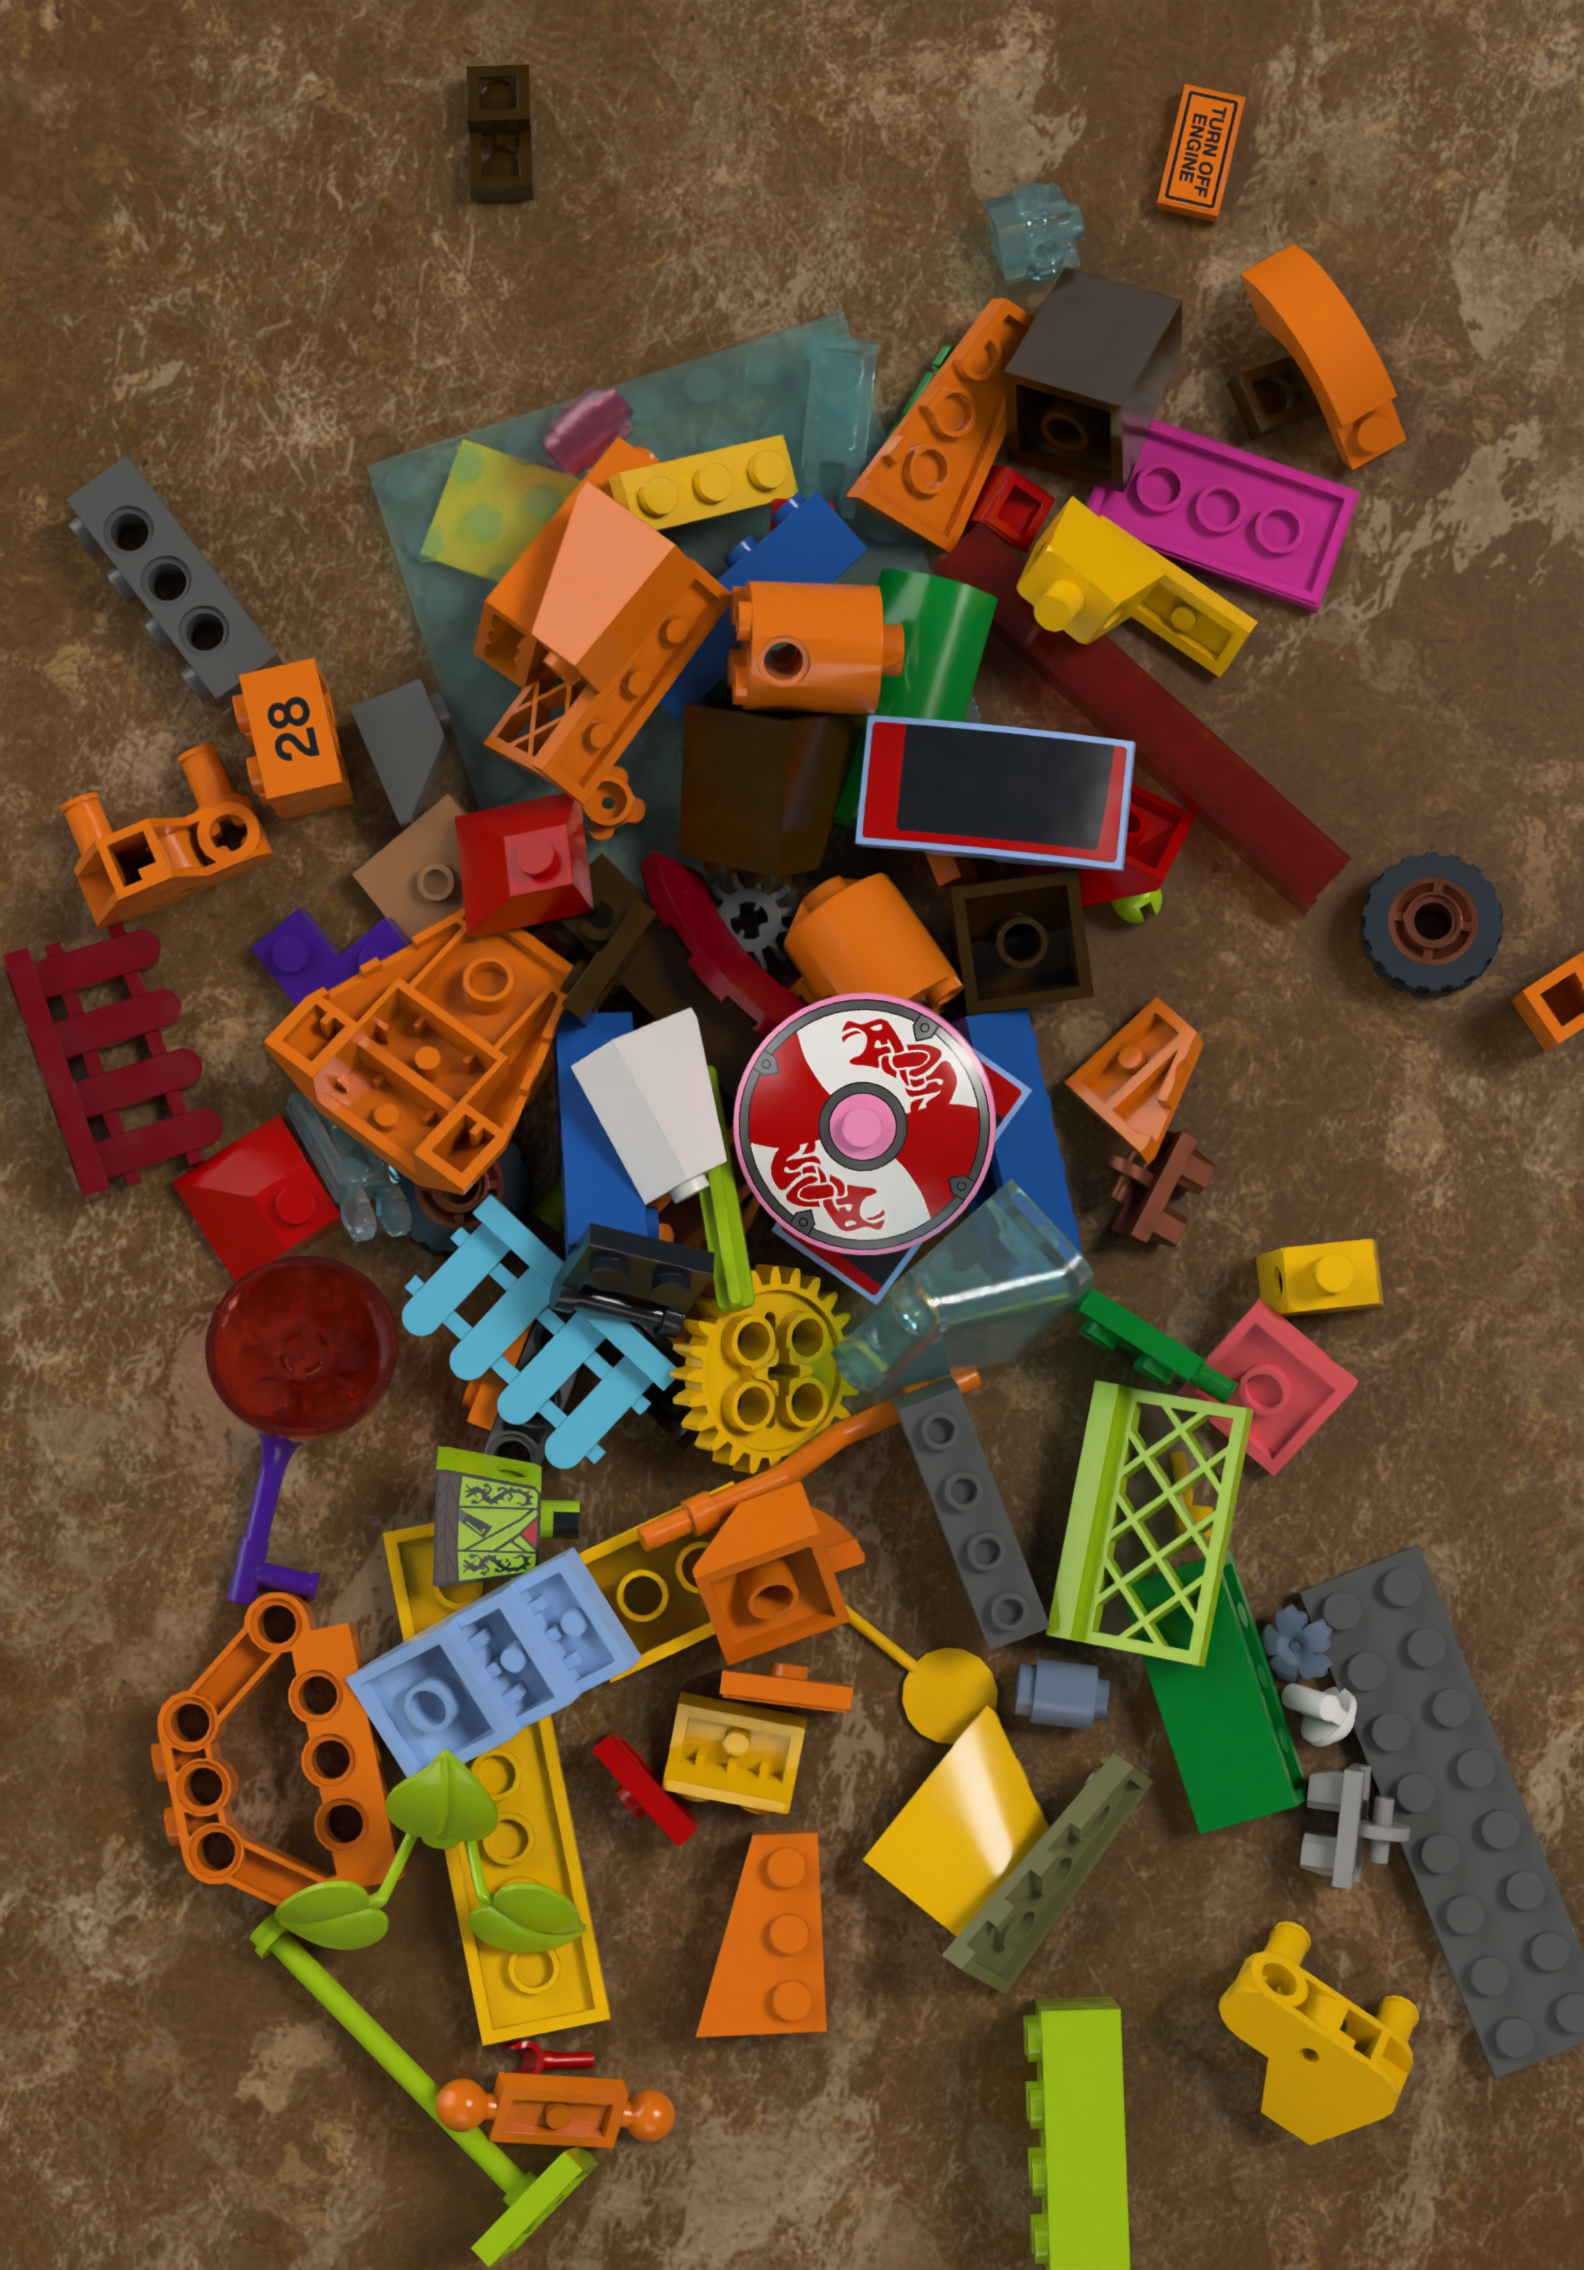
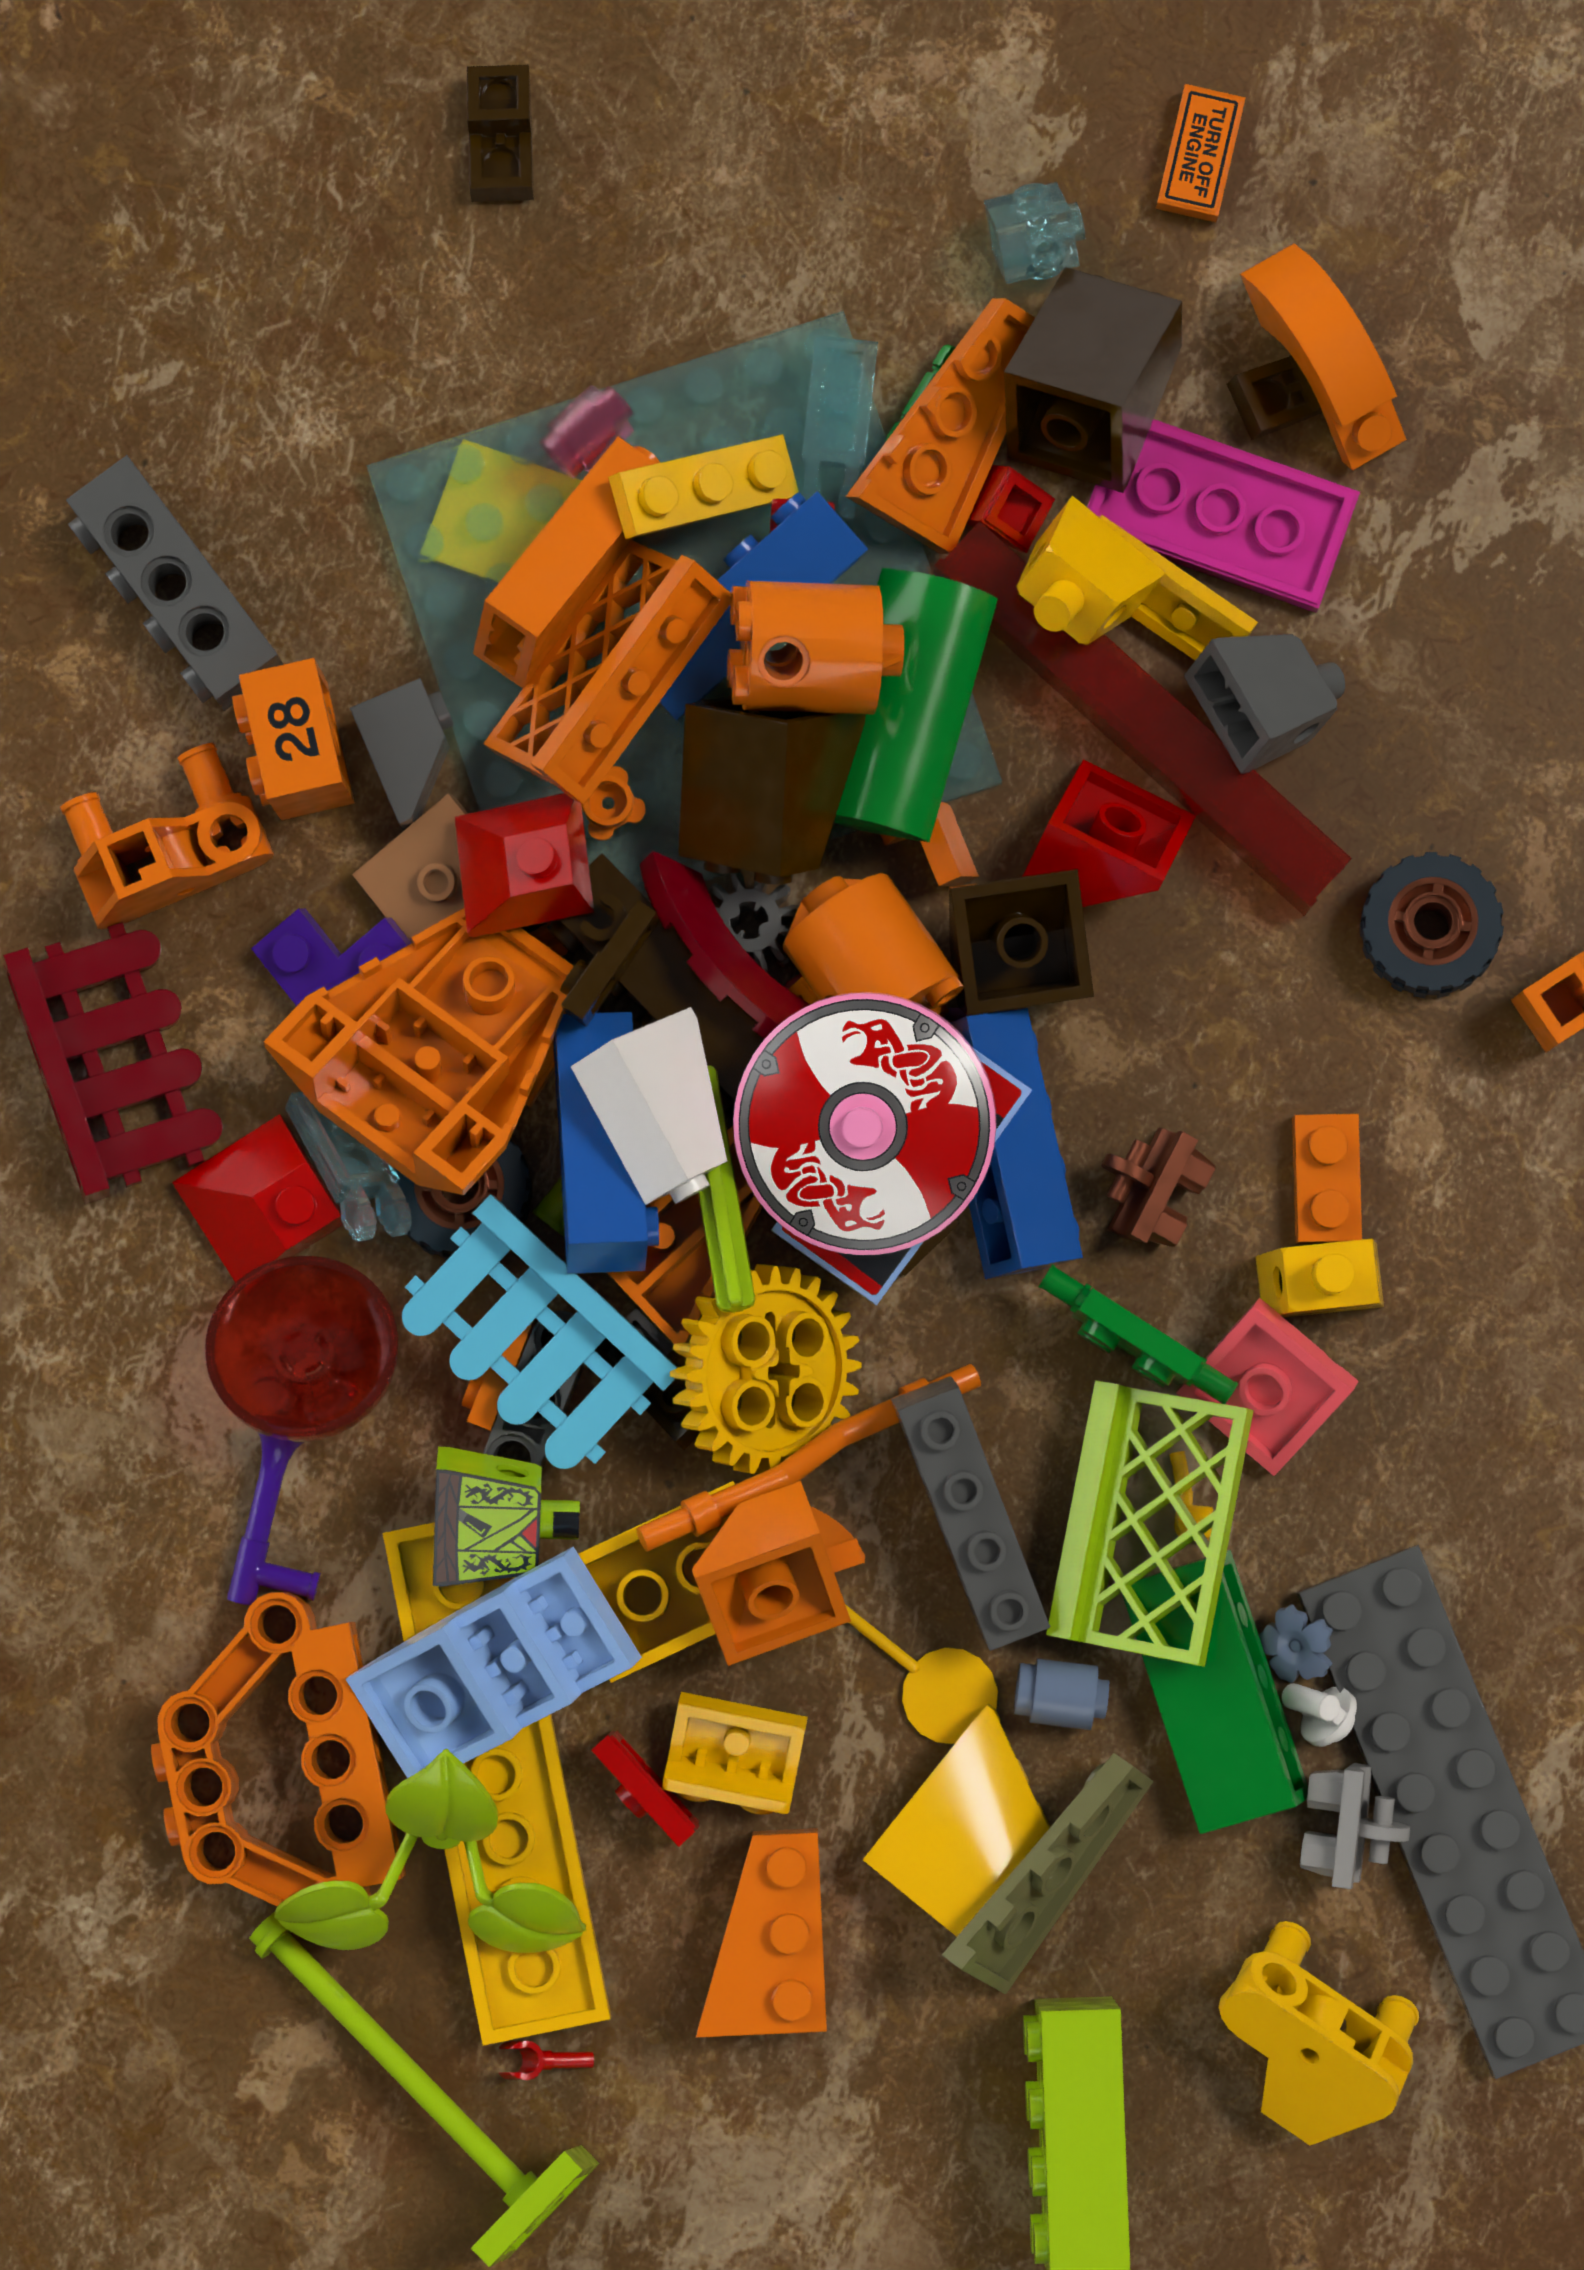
(555, 2110): orange plate -> none
(606, 590): orange slope -> none
(633, 1265): black plate -> none
(786, 1686): orange plate -> none
(969, 1299): clear light blue windscreen -> none
(995, 793): black slope -> none
(1129, 907): lime hinge -> none
(1140, 1077): orange wing -> none
(1264, 695): none -> dark grey torso
(1326, 1178): none -> orange plate

